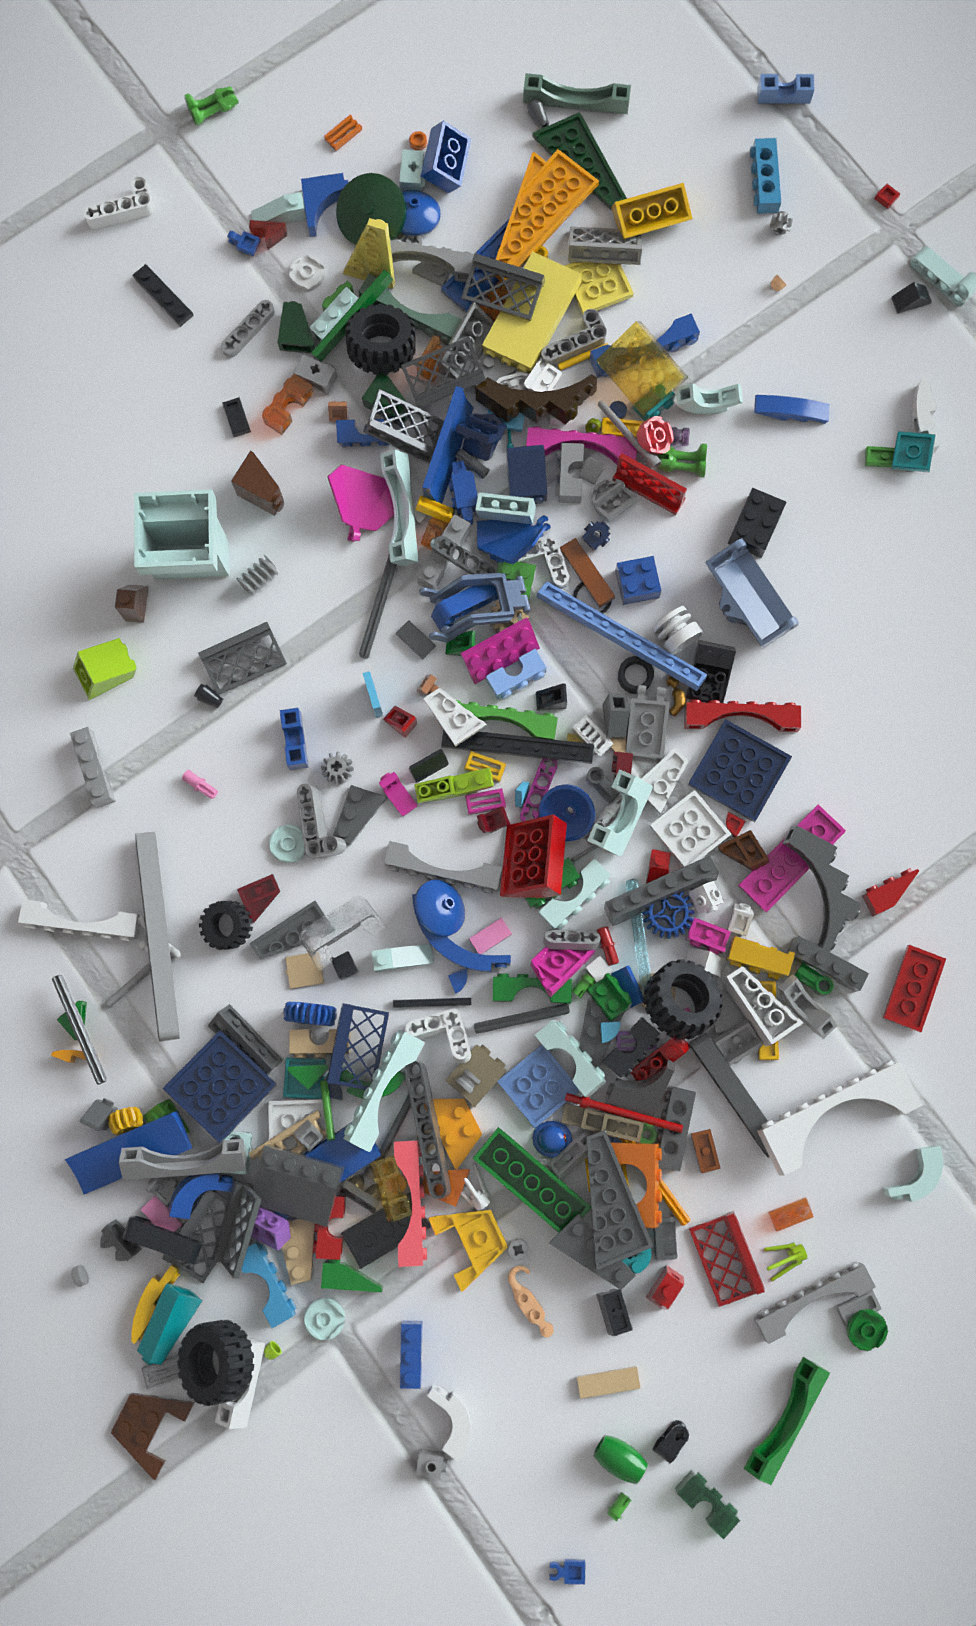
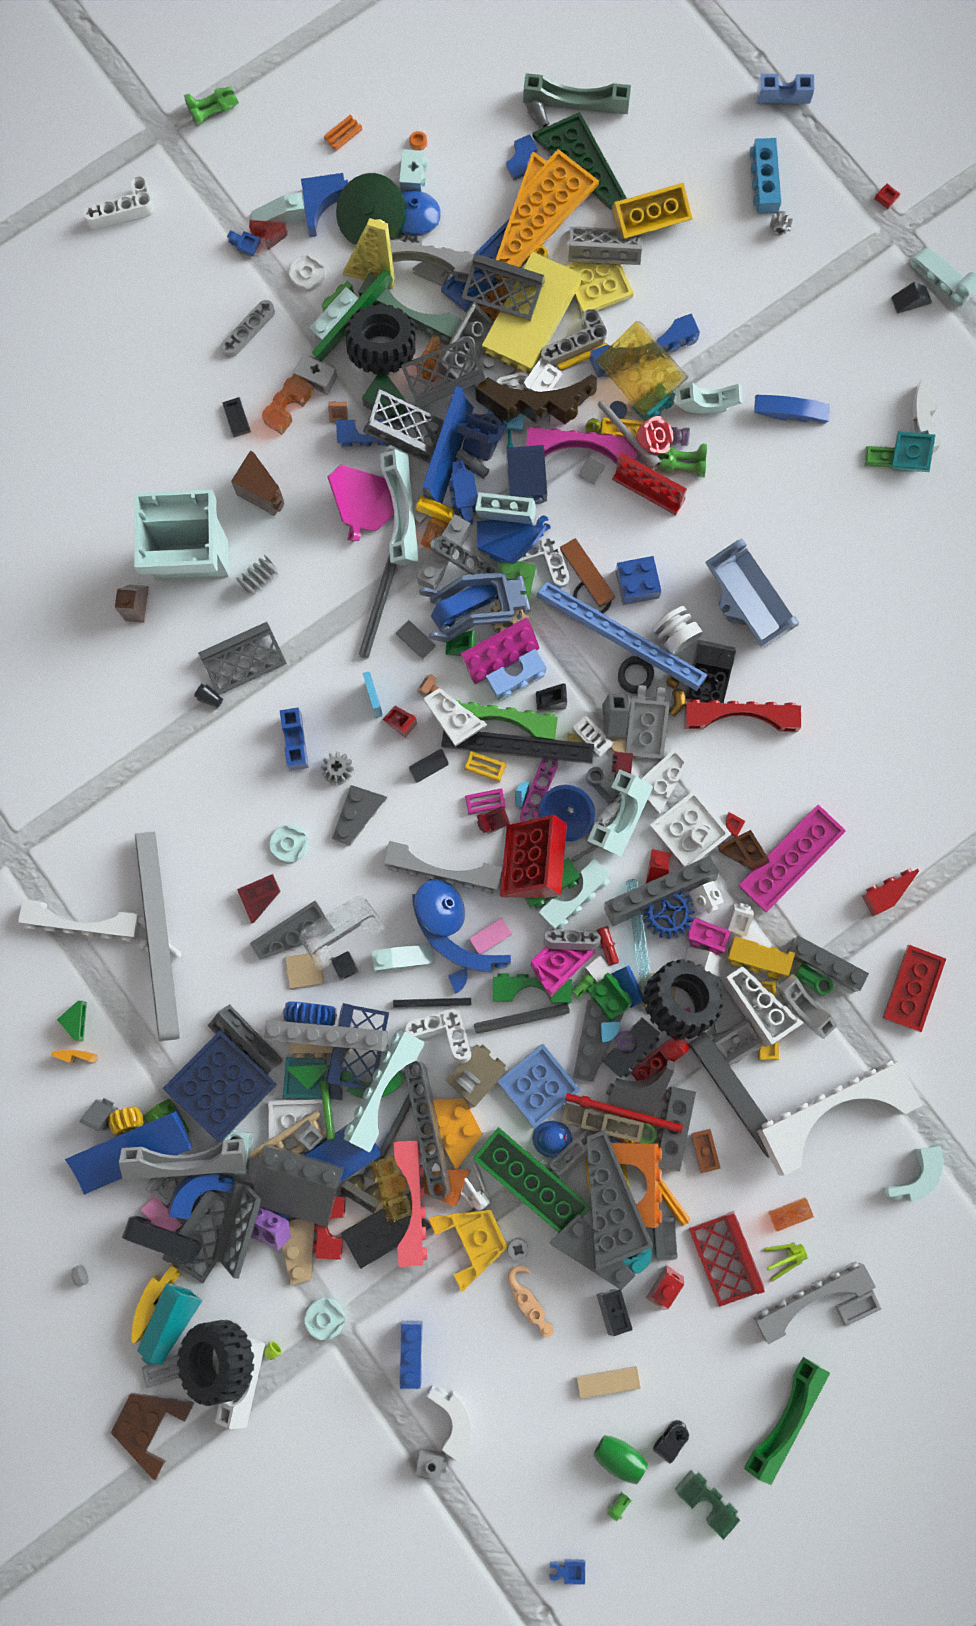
(79, 1029): axle -> none
(89, 761): light grey arch -> none
(103, 667): lime slope -> none
(112, 1236): dark grey tile -> none
(128, 986): light grey bar -> none
(163, 295): black plate -> none
(199, 784): bright pink axle -> none
(211, 929): black tyre -> none
(278, 1307): dark azure arch -> none
(294, 330): dark green slope -> none
(308, 798): light grey beam -> none
(326, 1035): none -> light grey arch
(345, 1277): green slope -> none
(397, 793): dark pink bracket -> none
(446, 157): blue brick -> none
(454, 786): lime slope -> none
(518, 164): none -> blue tile
(570, 488): light grey arch -> none
(587, 1077): light aqua arch -> none
(591, 540): dark blue brick -> none
(612, 499): light grey slope -> none
(699, 835): none -> white tile
(739, 770): dark blue plate -> none
(758, 521): black brick -> none
(777, 283): light nougat hinge -> none
(831, 881): dark grey arch -> none
(867, 1329): green tile -> none

